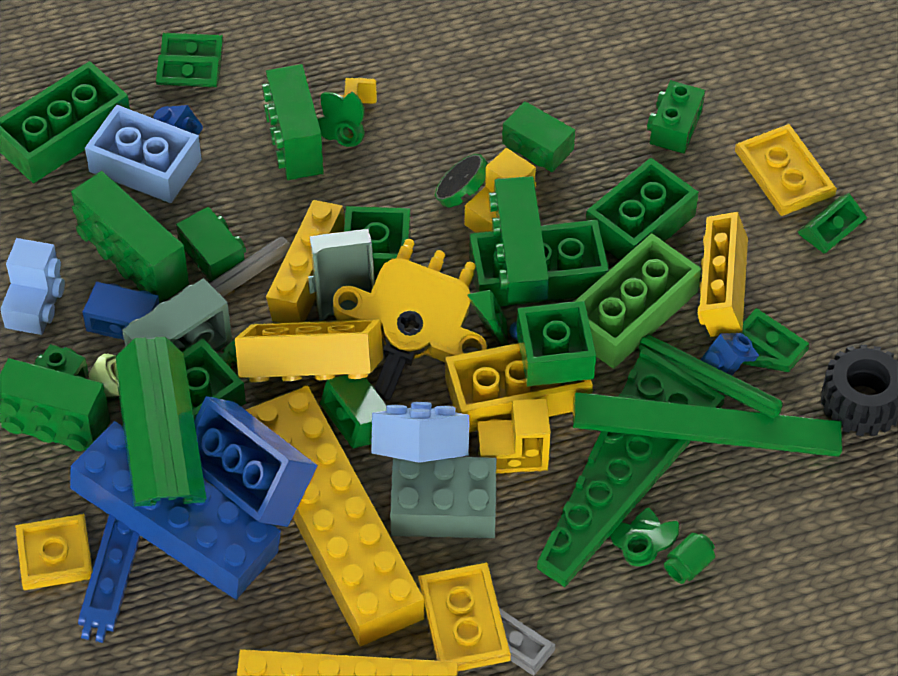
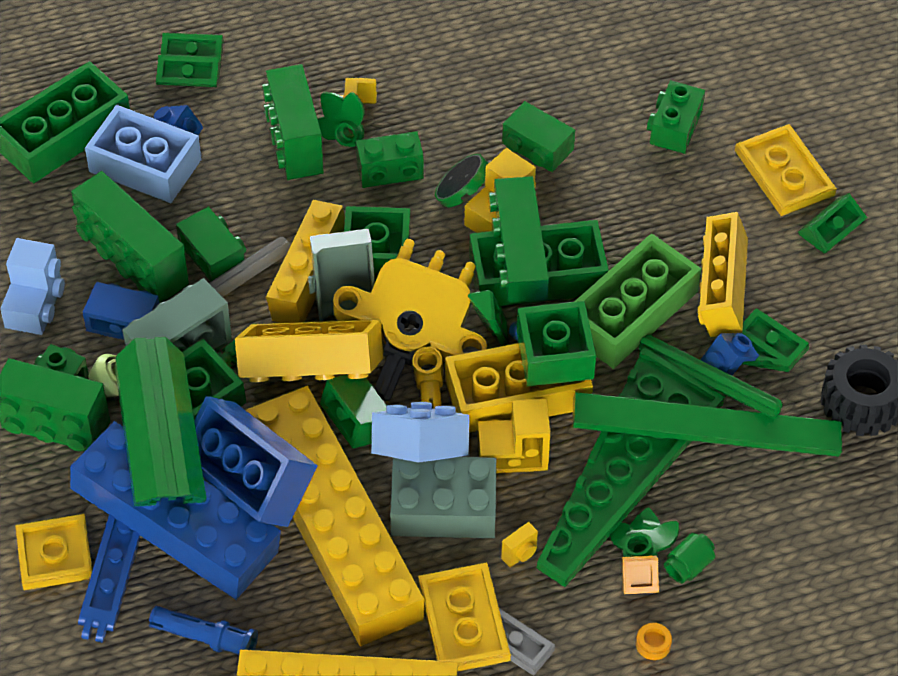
(218, 635): none -> blue pin
(390, 159): none -> green brick
(429, 380): none -> yellow pin
(519, 545): none -> yellow plate
(640, 574): none -> light orange tile
(643, 204): green brick -> none
(653, 641): none -> light orange tile

